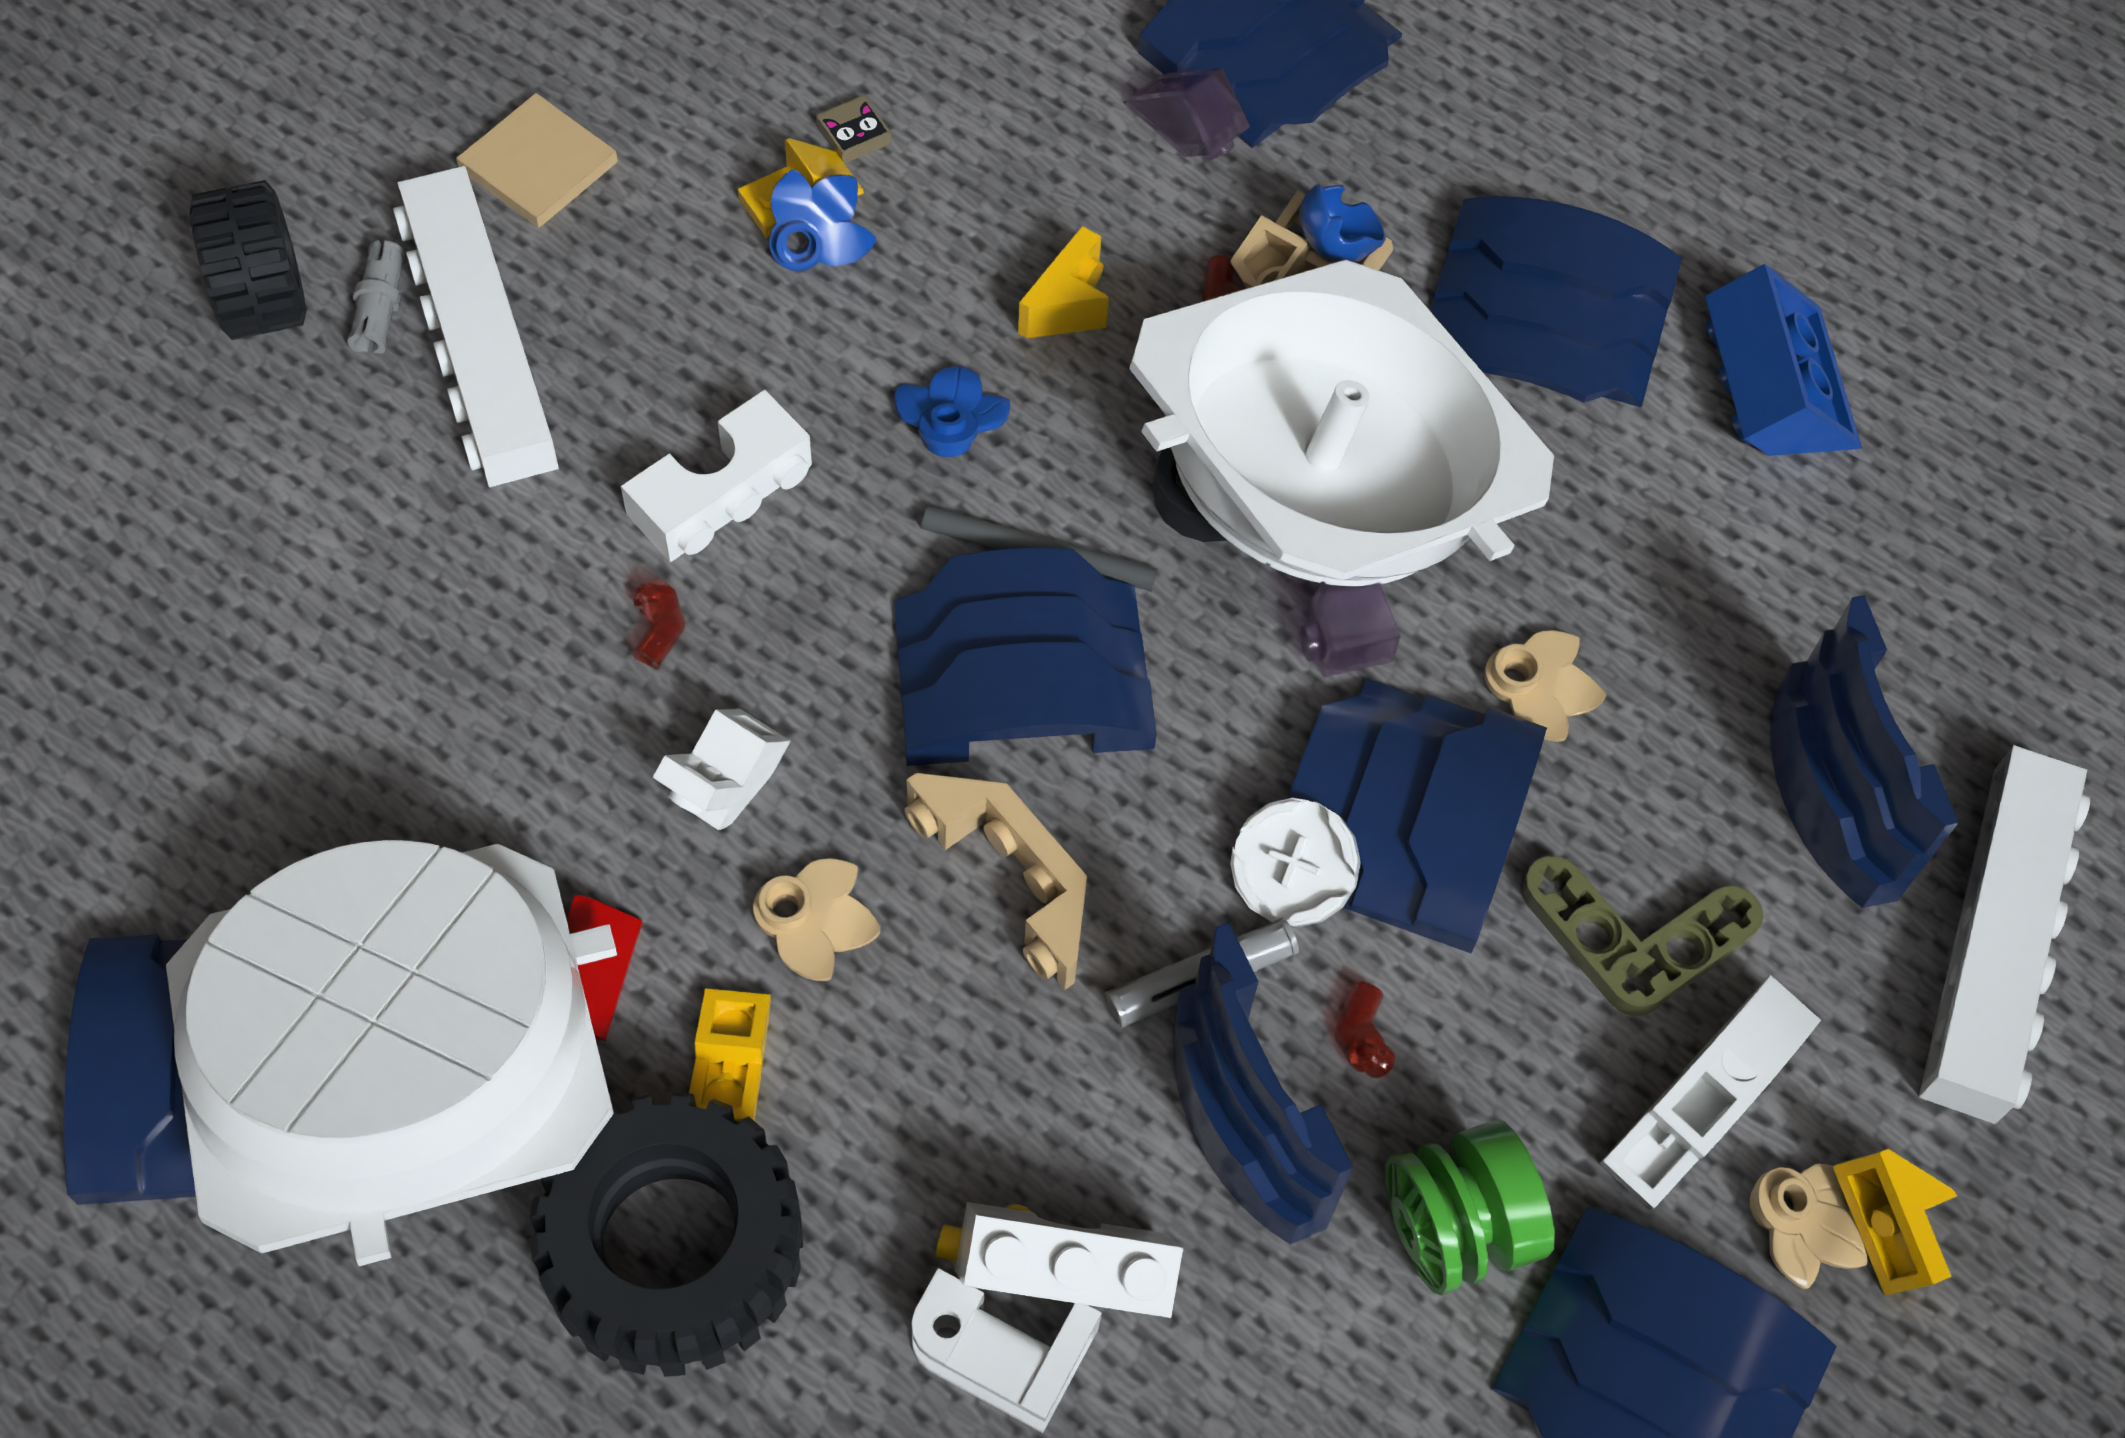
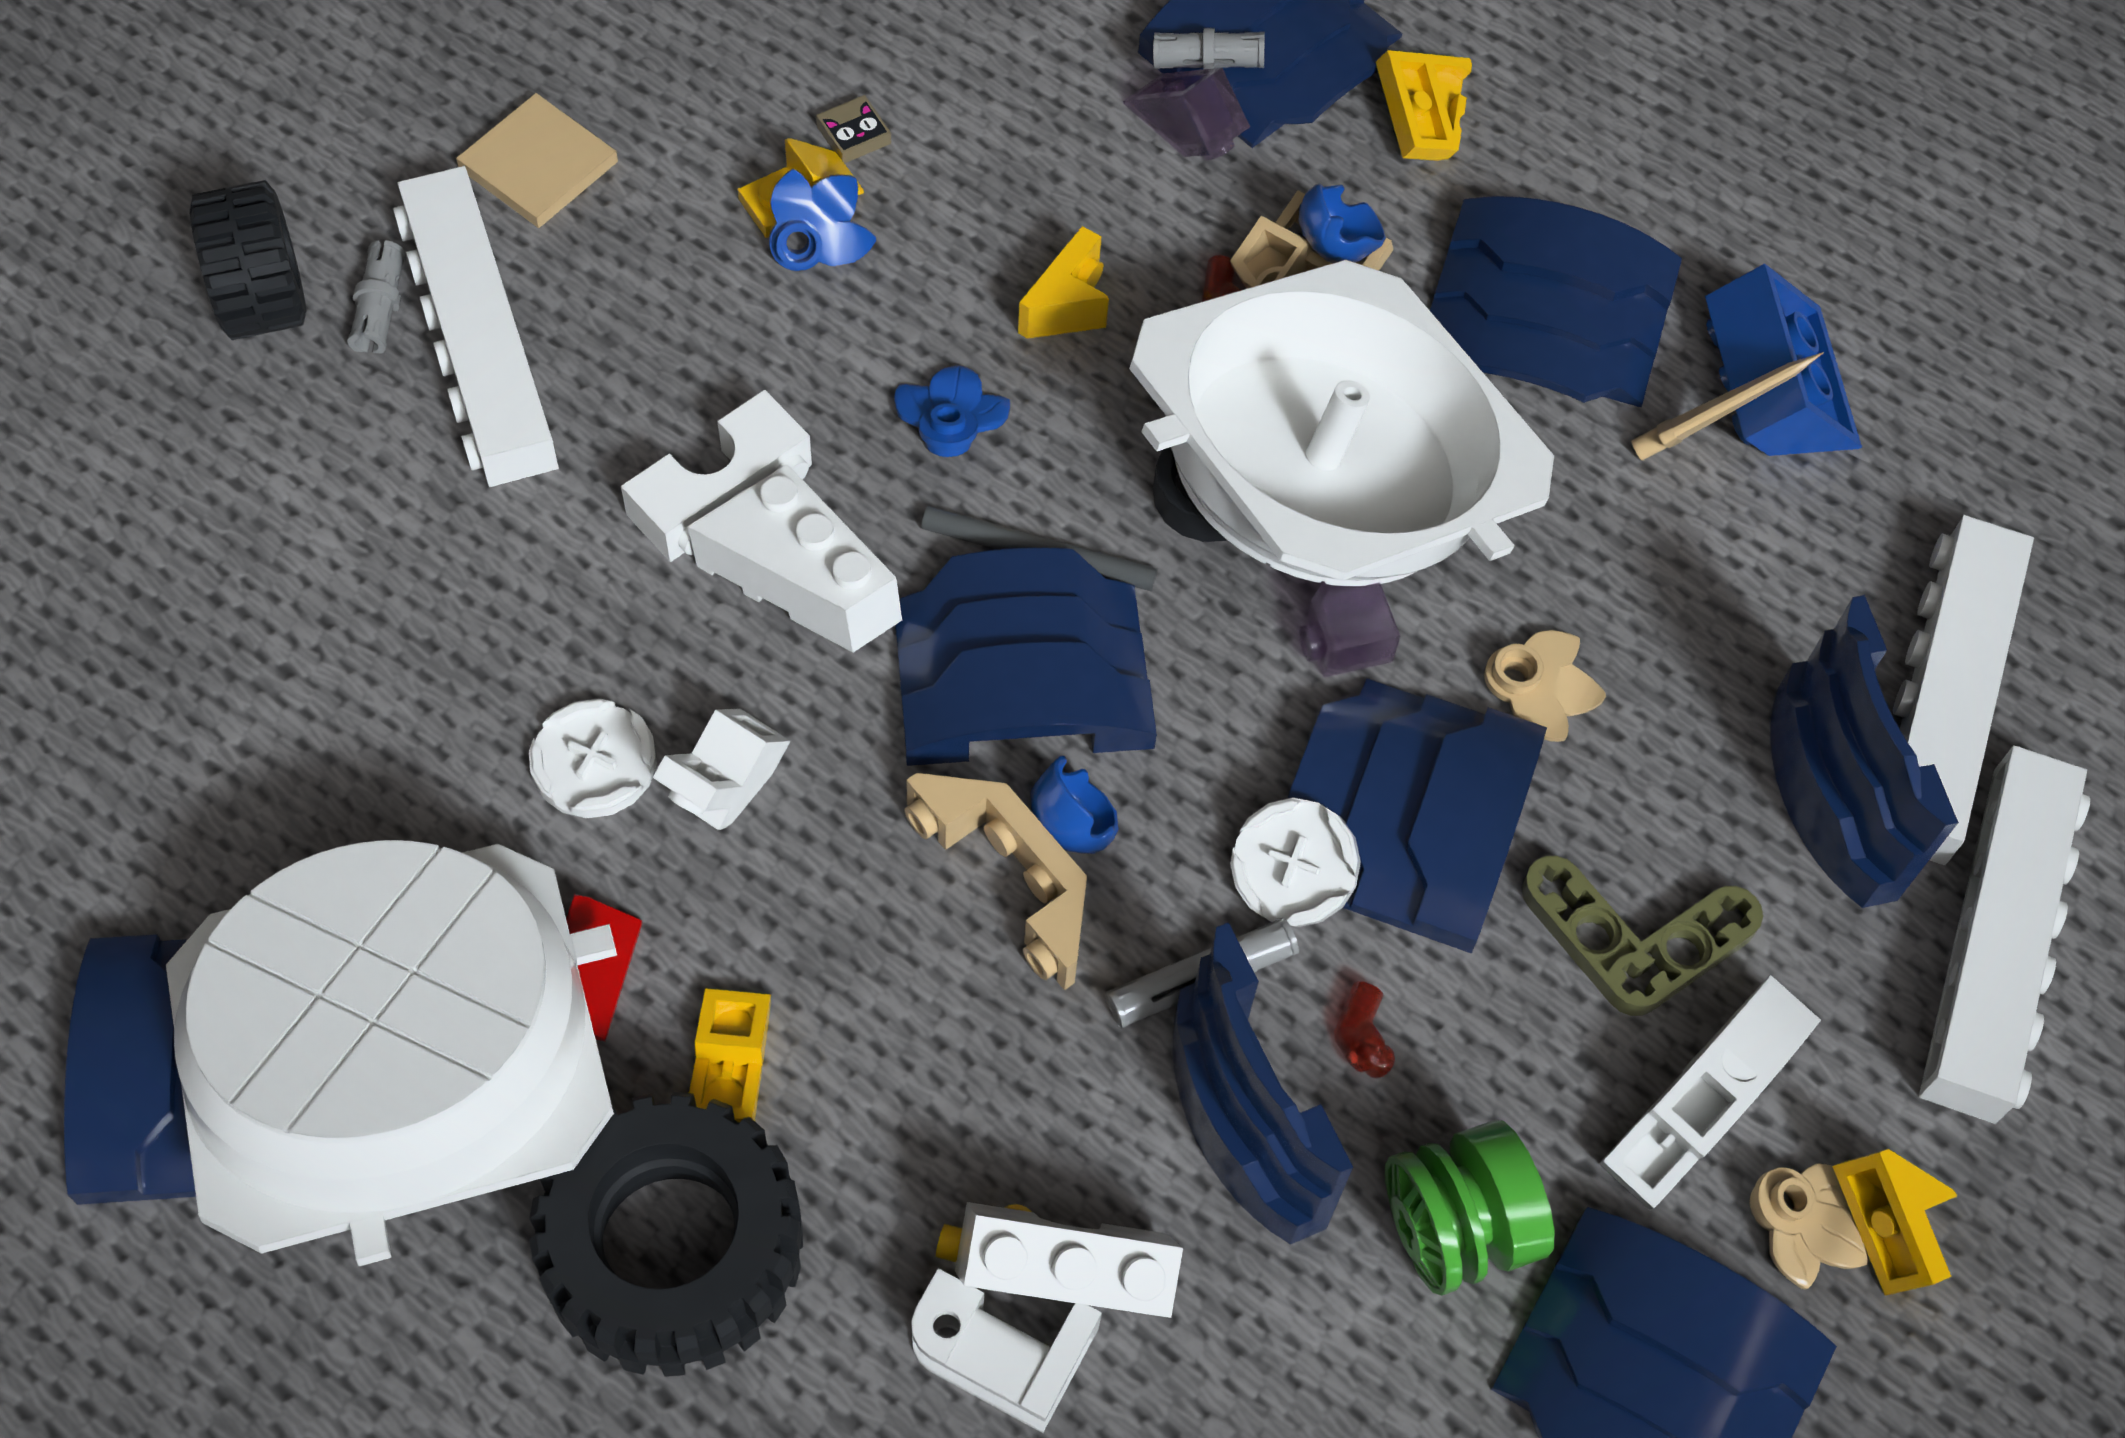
(592, 758): none -> white tile
(665, 620): clear red arm -> none
(800, 557): none -> white wedge
(824, 919): tan plate -> none
(1073, 809): none -> blue hair
(1209, 50): none -> light grey pin
(1425, 101): none -> yellow wing
(1675, 430): none -> tan bar
(1962, 658): none -> white brick

